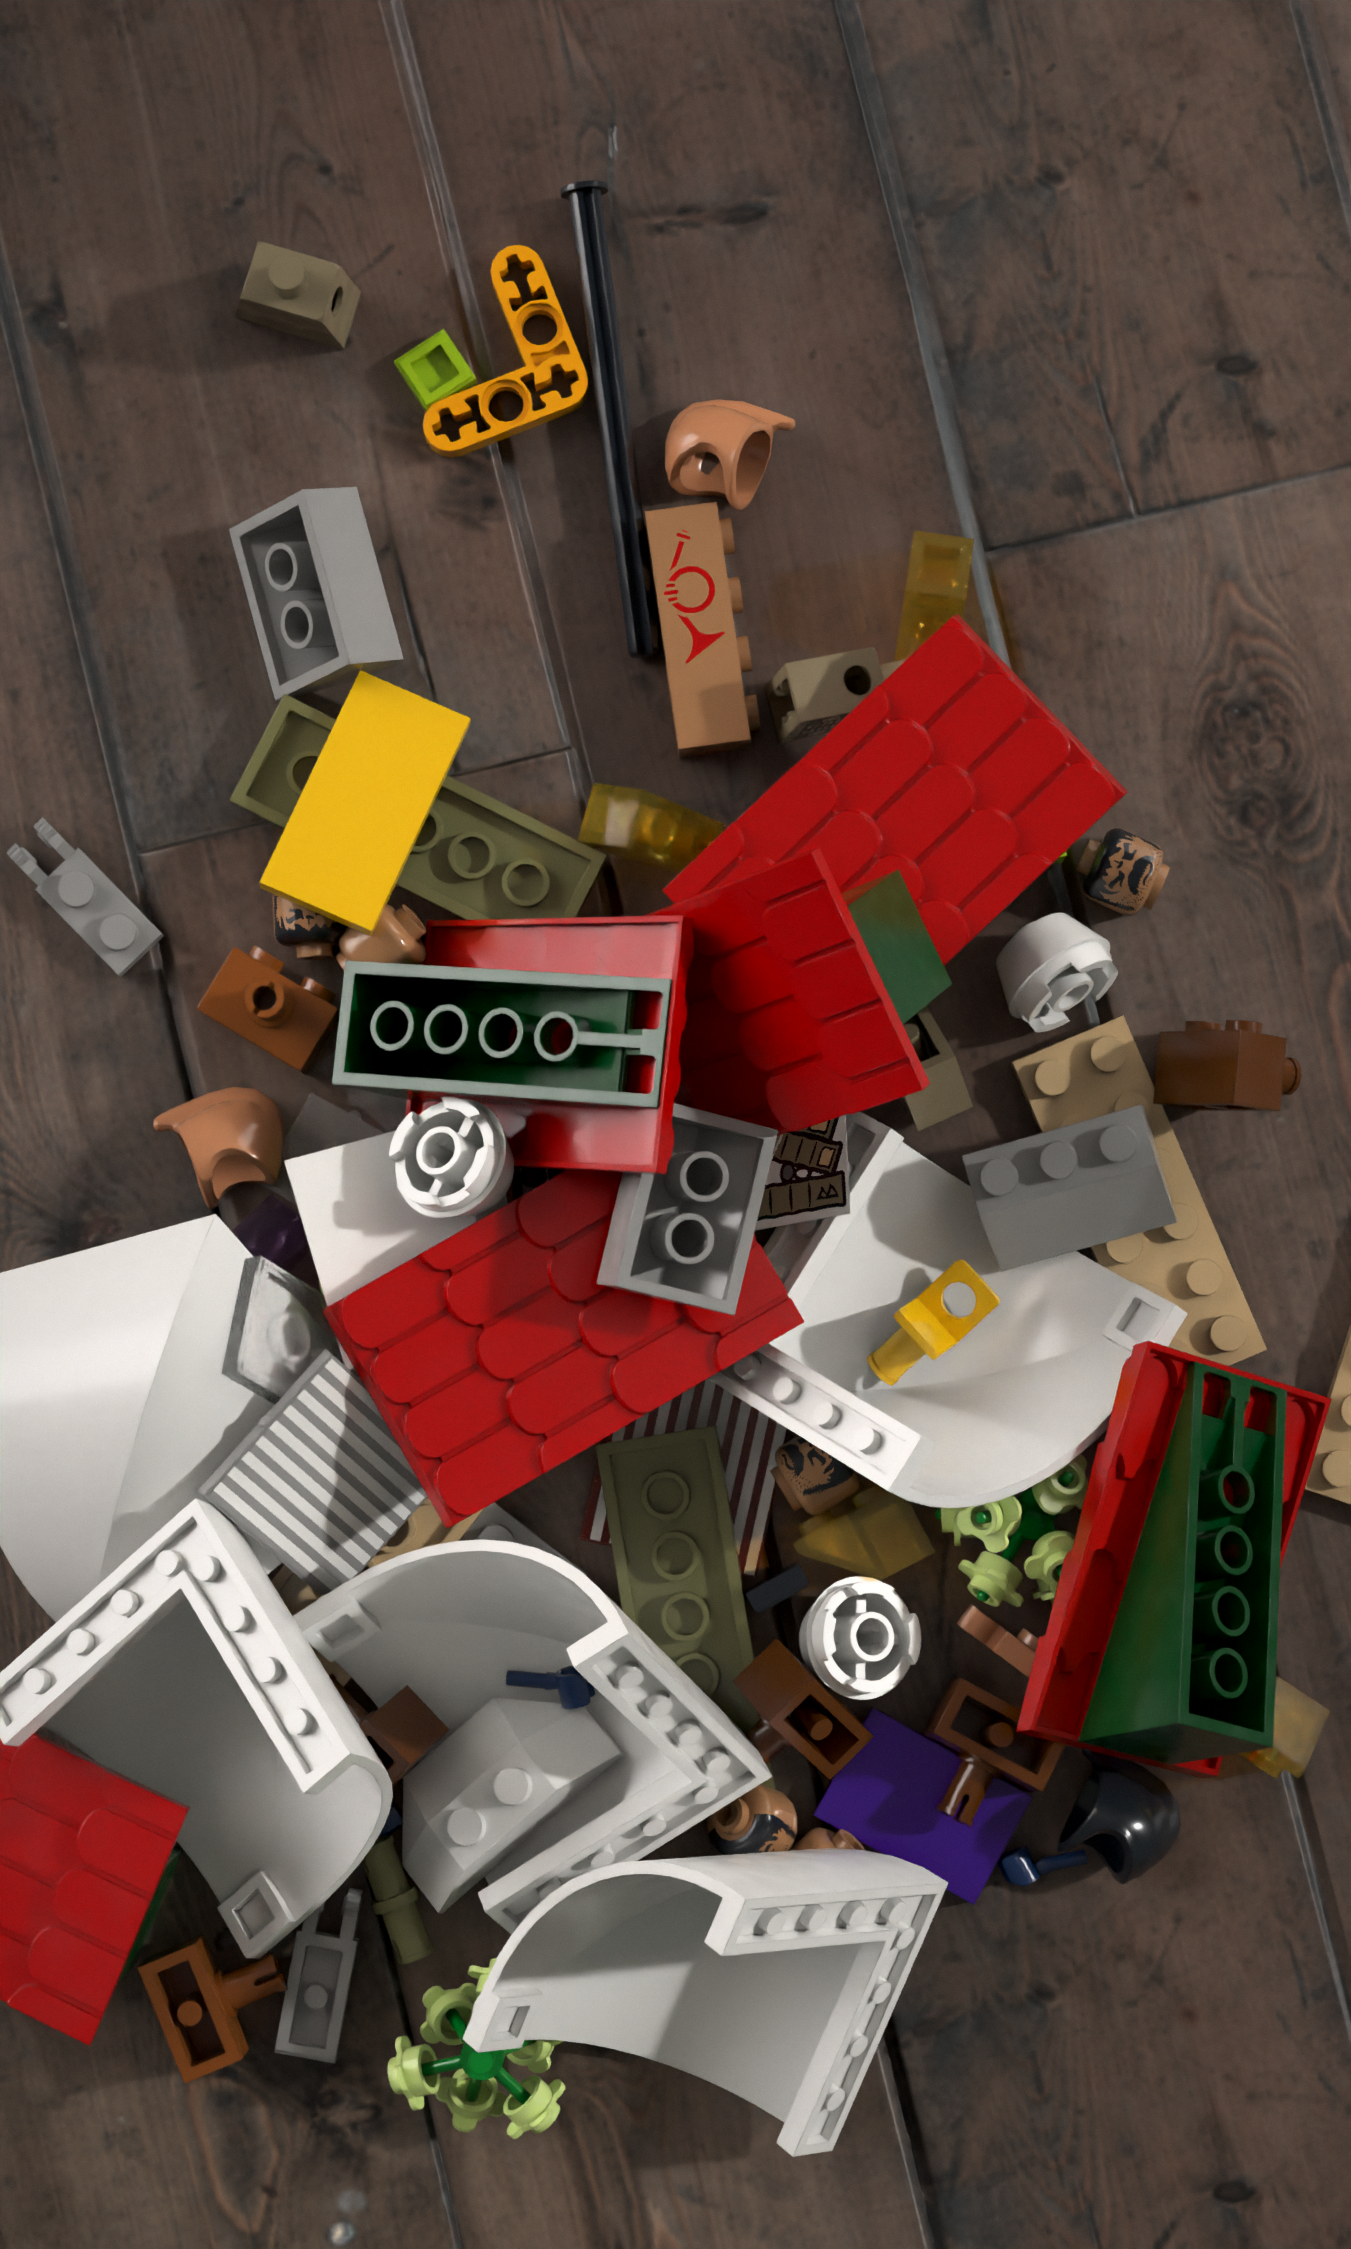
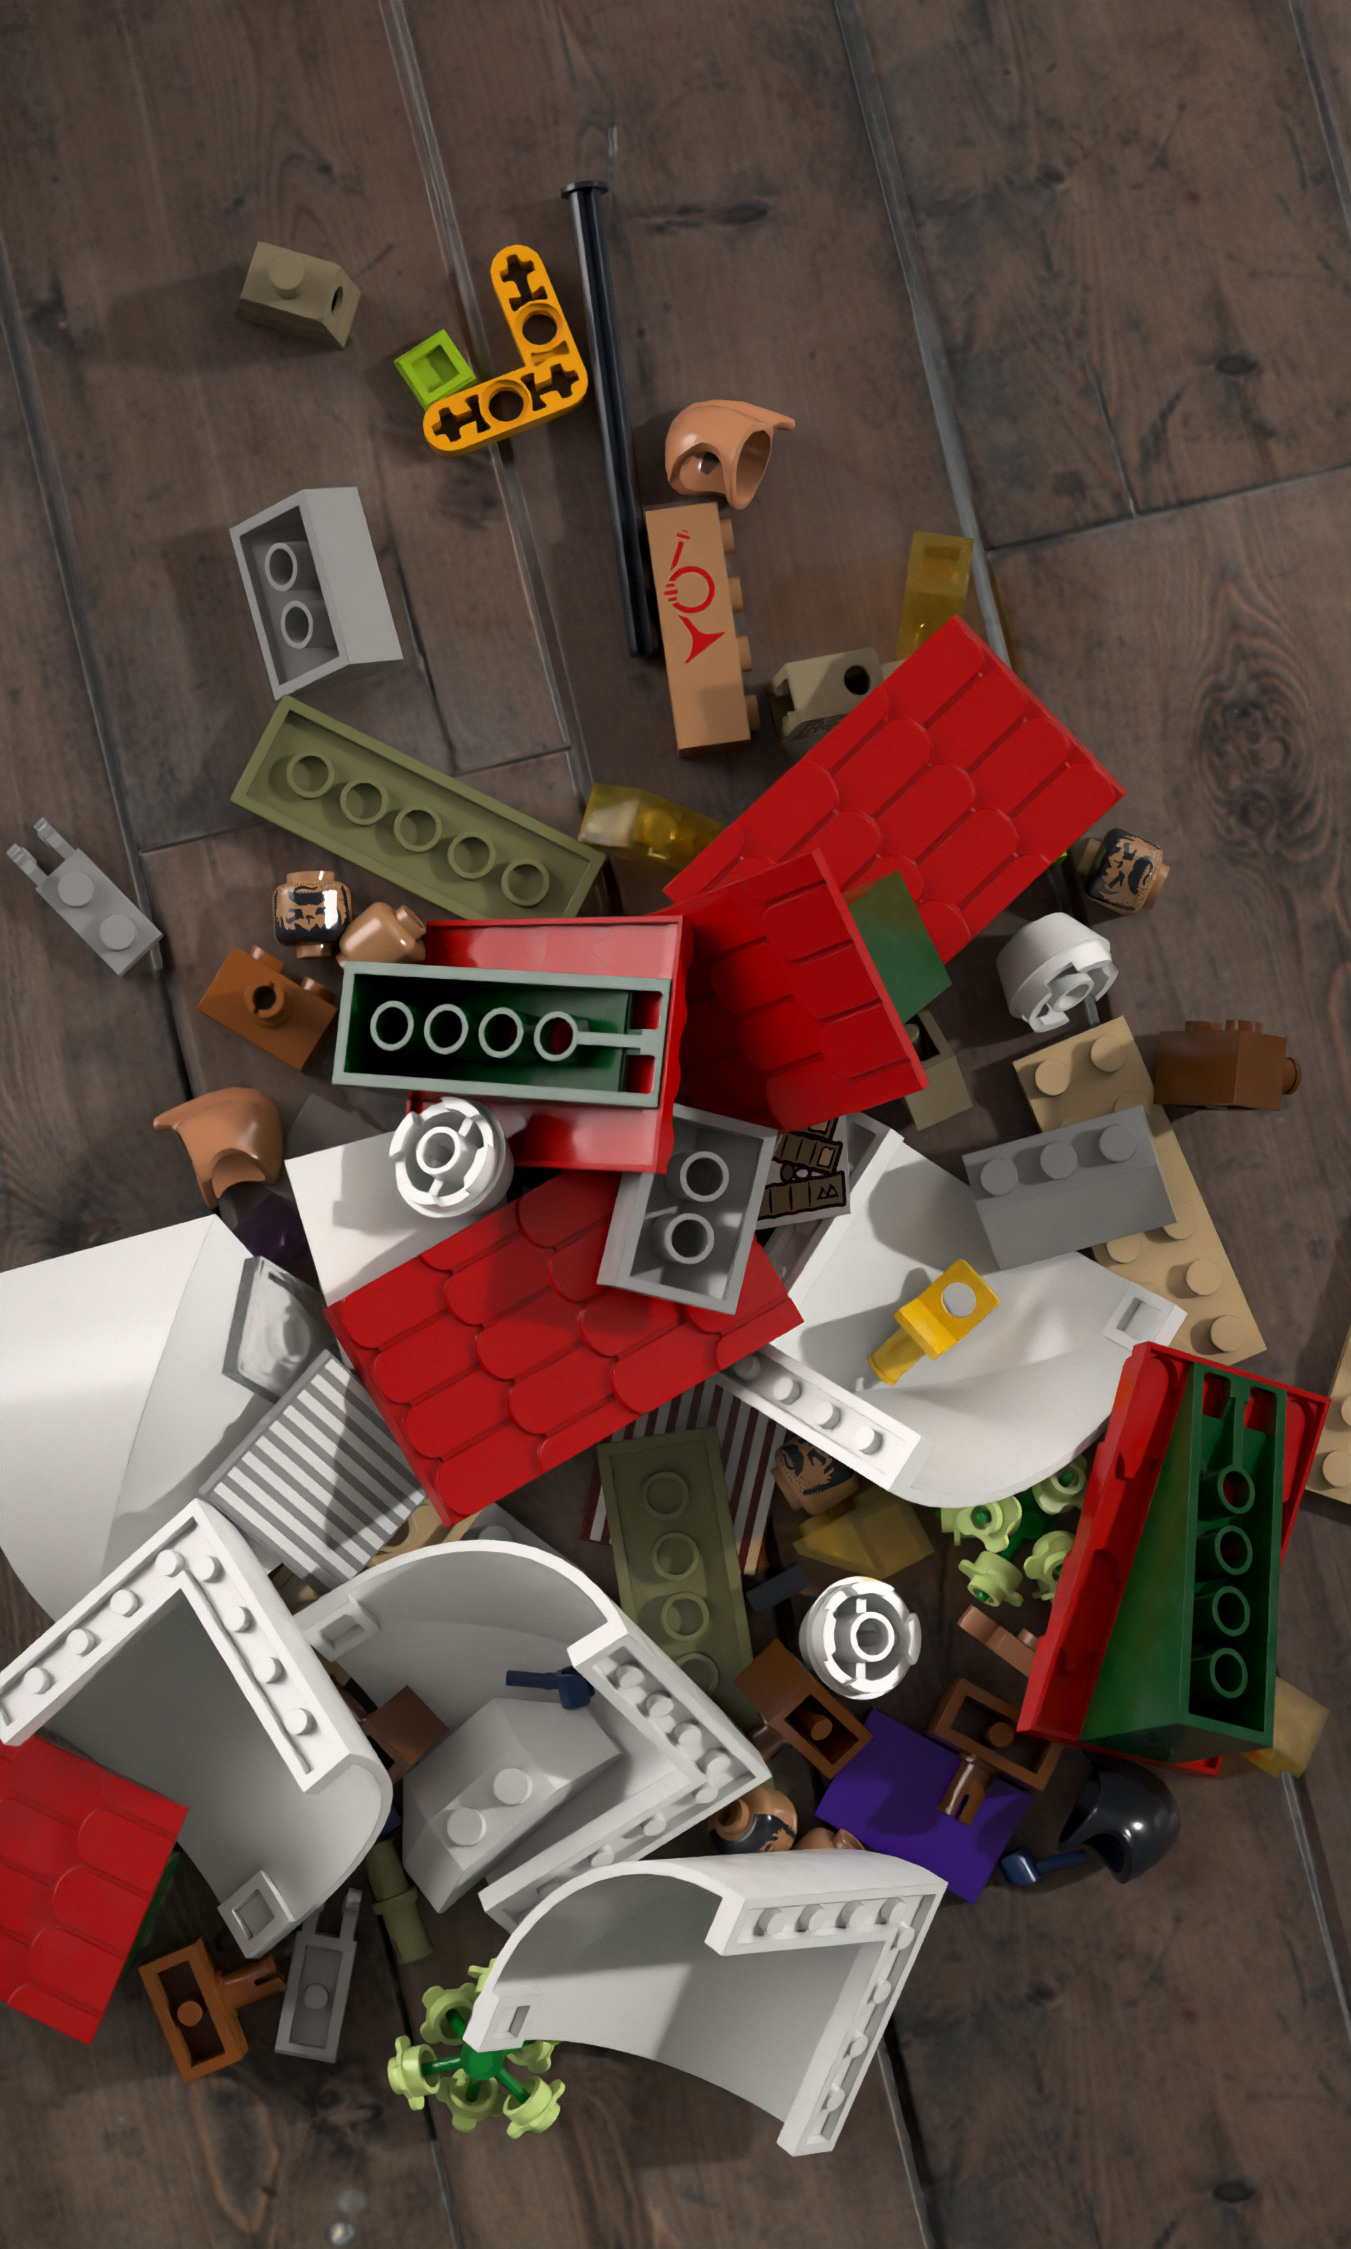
(365, 803): yellow tile -> none

